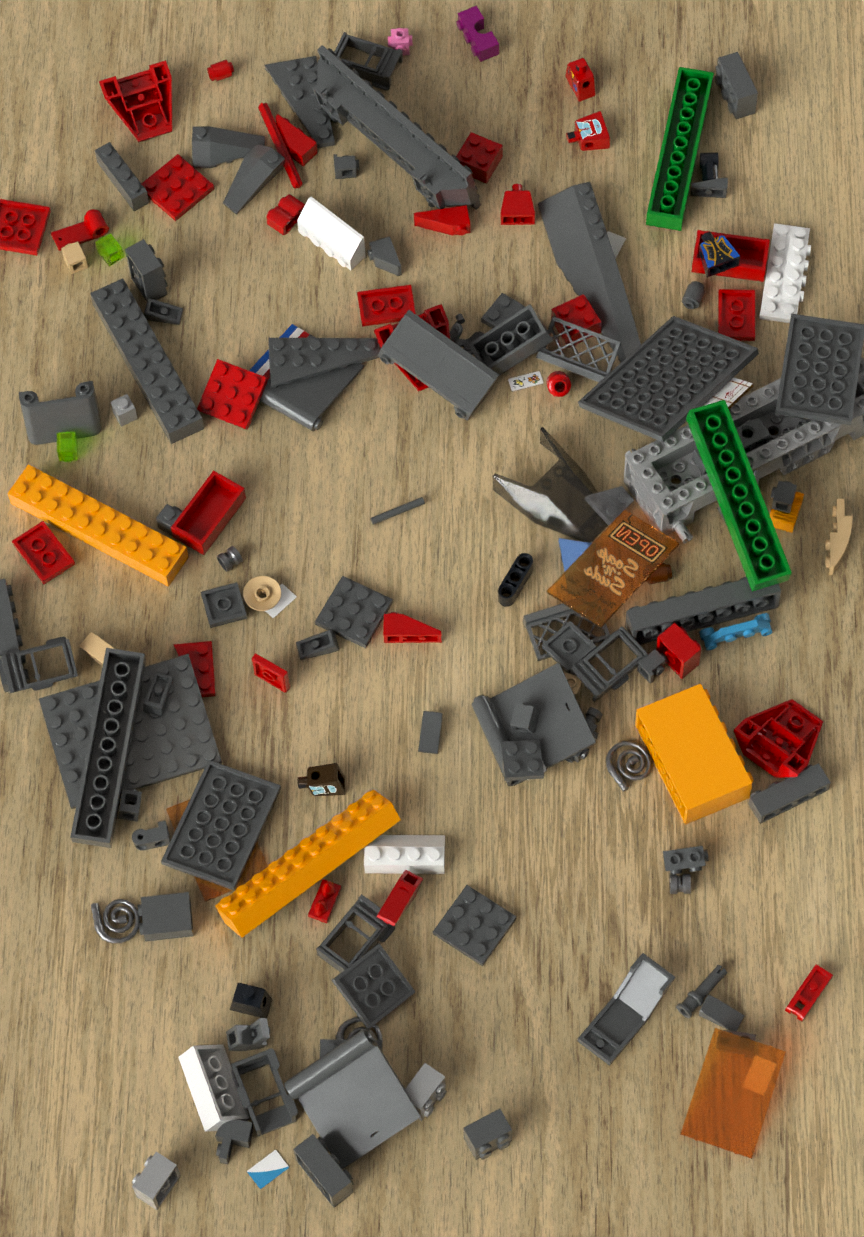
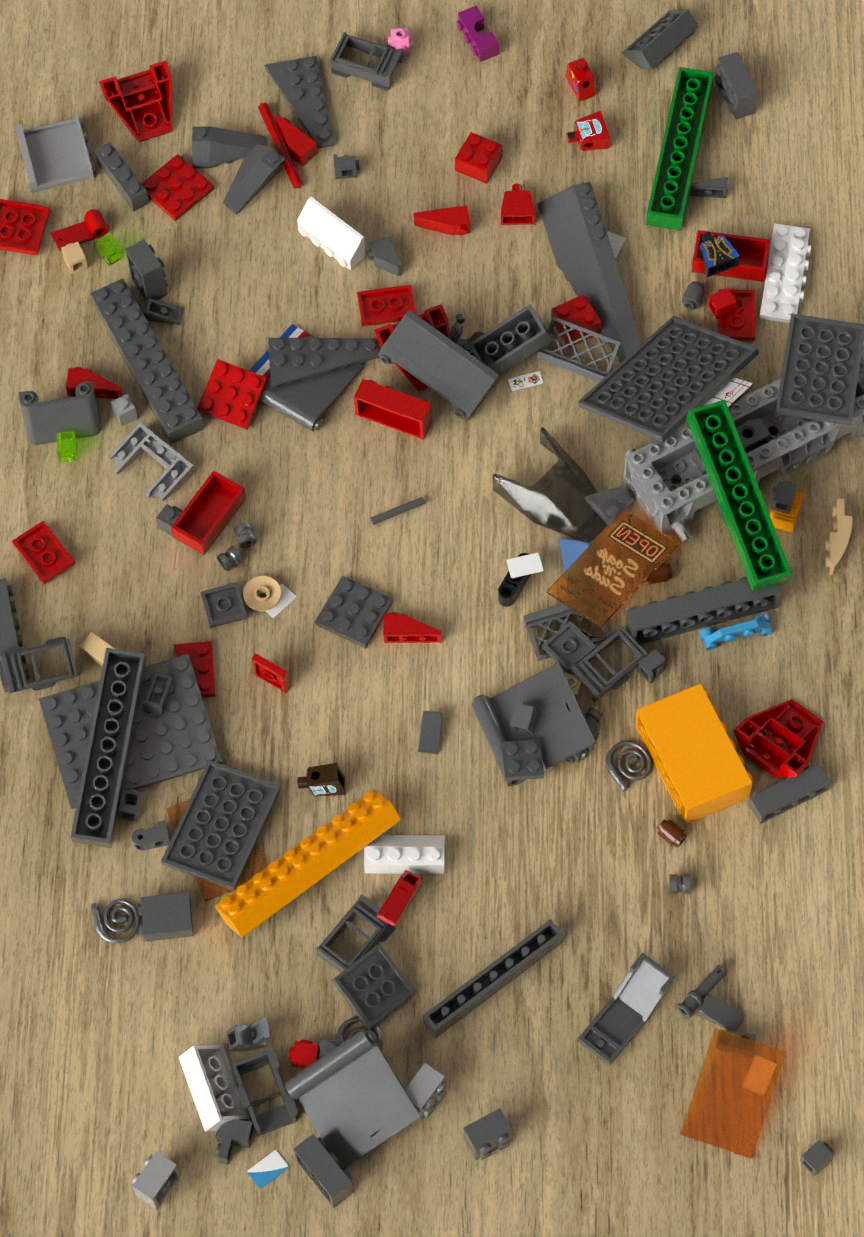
(56, 154): none -> light grey panel
(98, 525): light orange brick -> none
(102, 386): none -> red slope
(177, 467): none -> light grey wedge
(220, 70): red brick -> none
(245, 534): none -> flat silver wheel
(250, 1001): black torso -> none
(285, 215): red brick -> none
(303, 1053): none -> red brick
(318, 645): dark grey slope -> none
(324, 901): red tile -> none
(354, 100): dark grey piece -> none
(393, 408): none -> red piece
(474, 925): dark grey plate -> none
(493, 978): none -> dark grey brick
(501, 310): dark grey plate -> none
(524, 565): none -> white sticker
(561, 389): red head -> none
(661, 39): none -> dark grey slope
(671, 833): none -> reddish brown brick
(680, 650): red brick -> none
(685, 858): dark grey brick -> none
(709, 163): black piece -> none
(722, 303): none -> red brick
(809, 992): red plate -> none
(817, 1157): none -> dark grey brick

